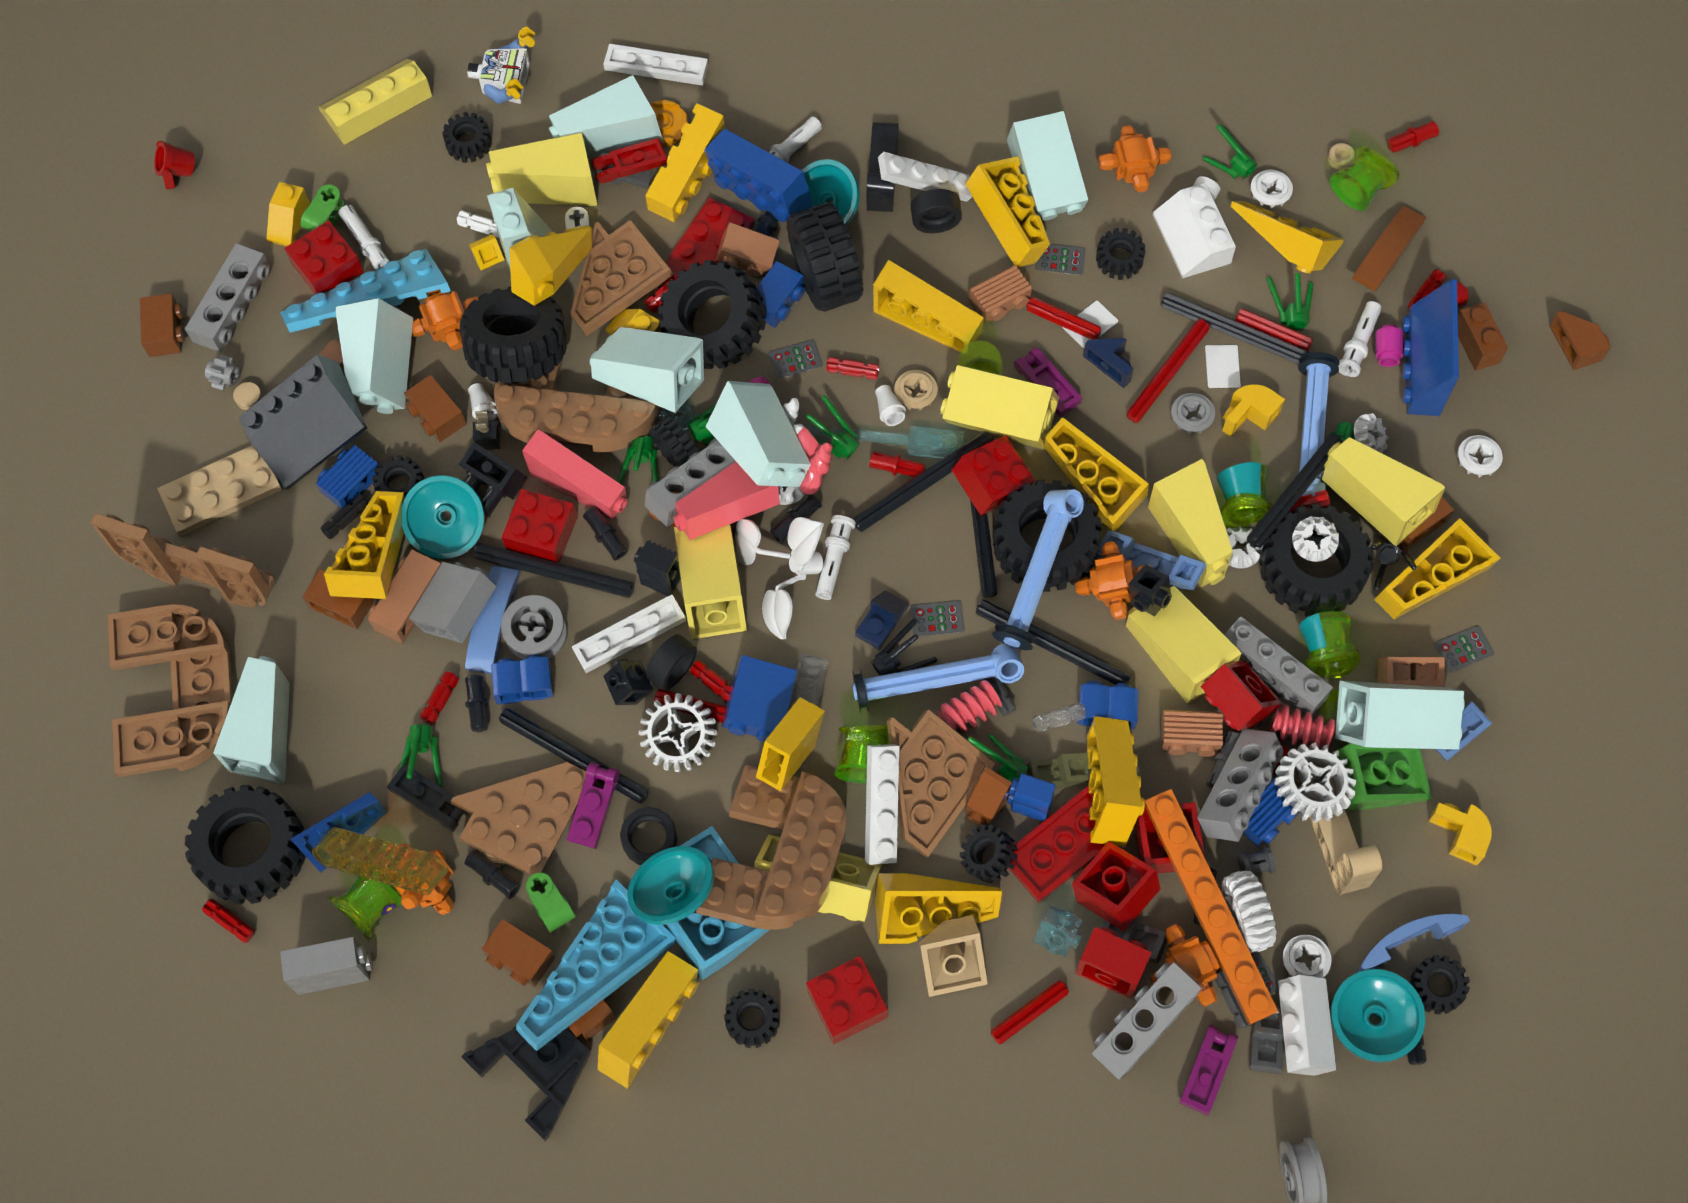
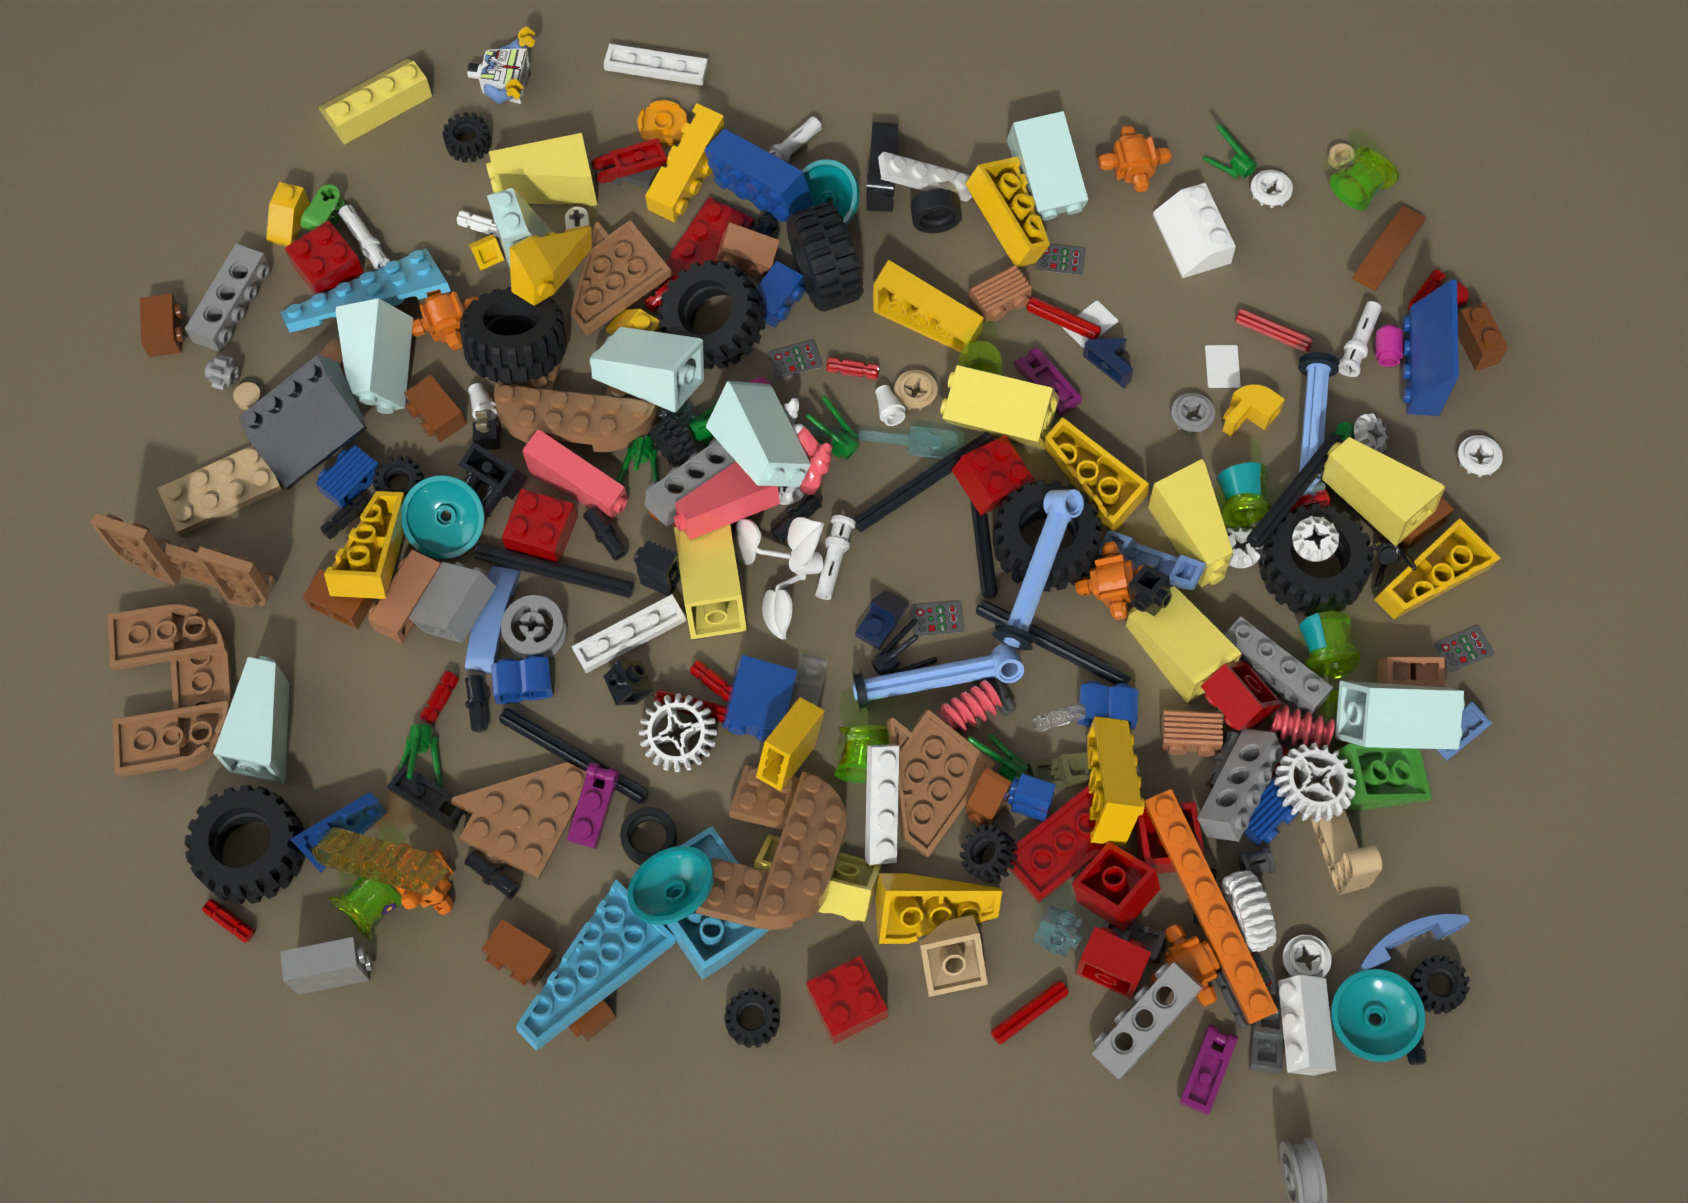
(172, 162): red piece -> none
(550, 905): bright green piece -> none
(551, 1068): black wing -> none
(609, 119): light aqua slope -> none
(646, 1019): yellow wedge -> none
(671, 662): black tyre -> none
(895, 464): red axle -> none
(1124, 241): black tyre -> none
(1168, 371): red axle -> none
(1213, 187): white tile -> none
(1233, 328): black axle -> none
(1296, 314): green plant -> none
(1302, 246): yellow wedge -> none
(1413, 137): red axle -> none
(1471, 830): yellow brick -> none
(1579, 339): dark orange slope -> none

